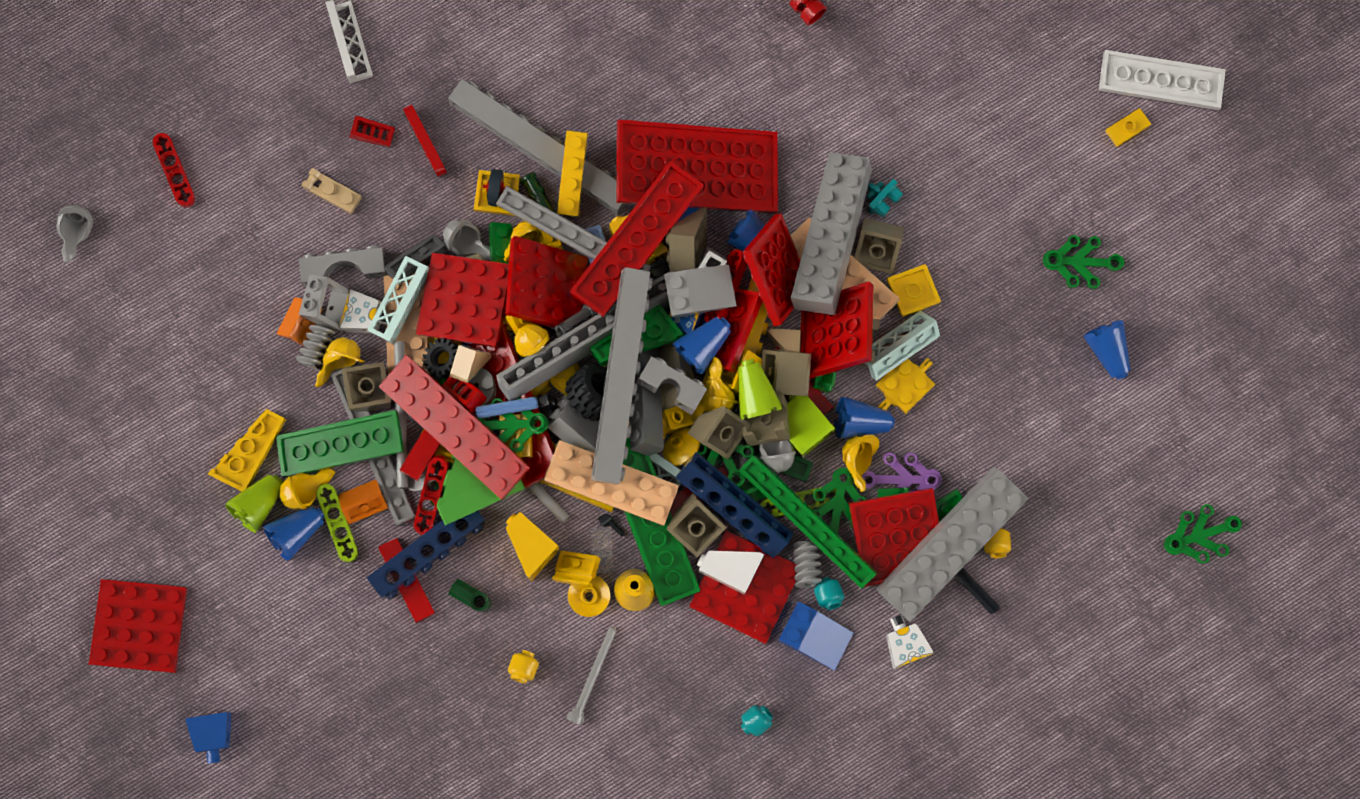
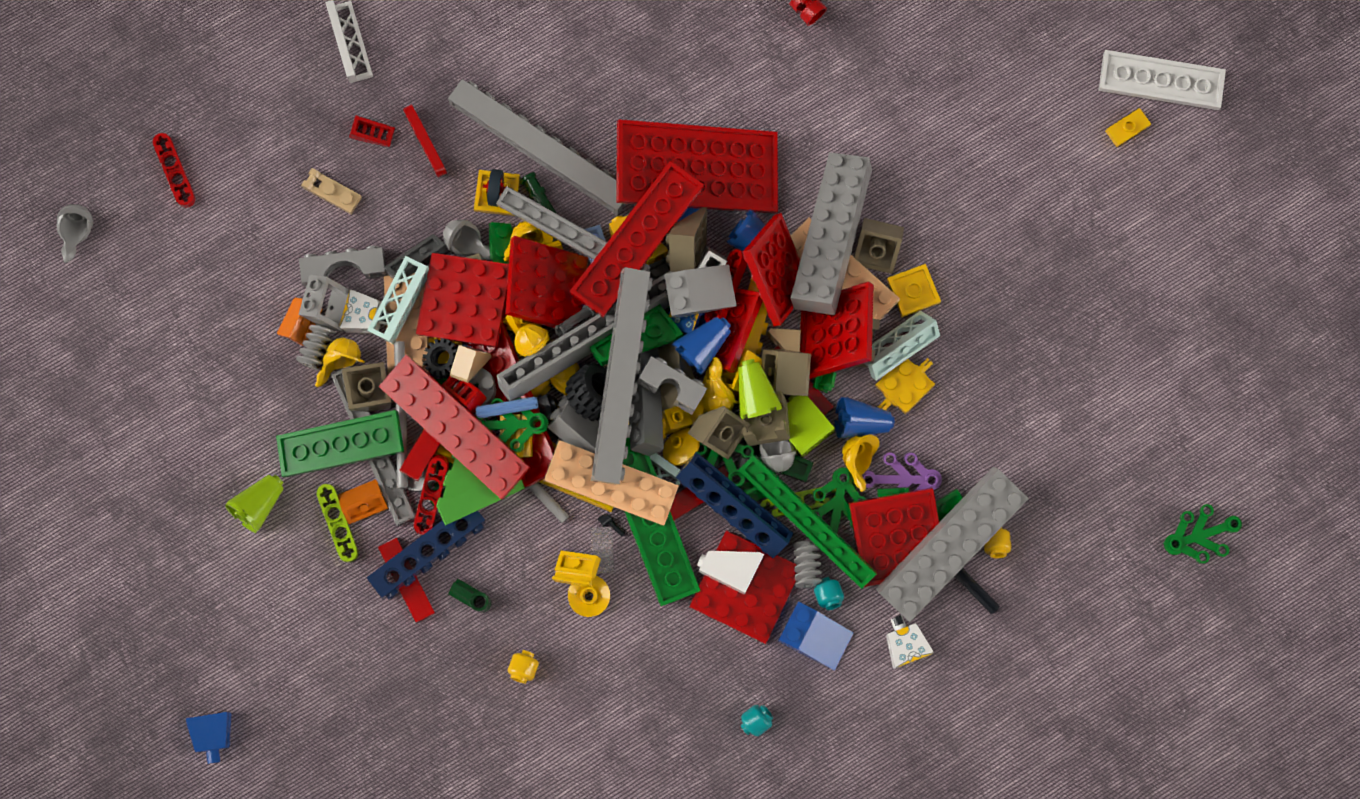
(138, 626): red plate -> none
(246, 457): yellow wing -> none
(293, 530): blue cone -> none
(301, 489): yellow piece -> none
(531, 544): yellow slope -> none
(572, 173): yellow arch -> none
(576, 715): light grey piece -> none
(634, 599): yellow cone -> none
(695, 525): dark tan slope -> none
(889, 191): teal hips -> none
(1079, 262): green plant -> none
(1111, 348): blue cone -> none

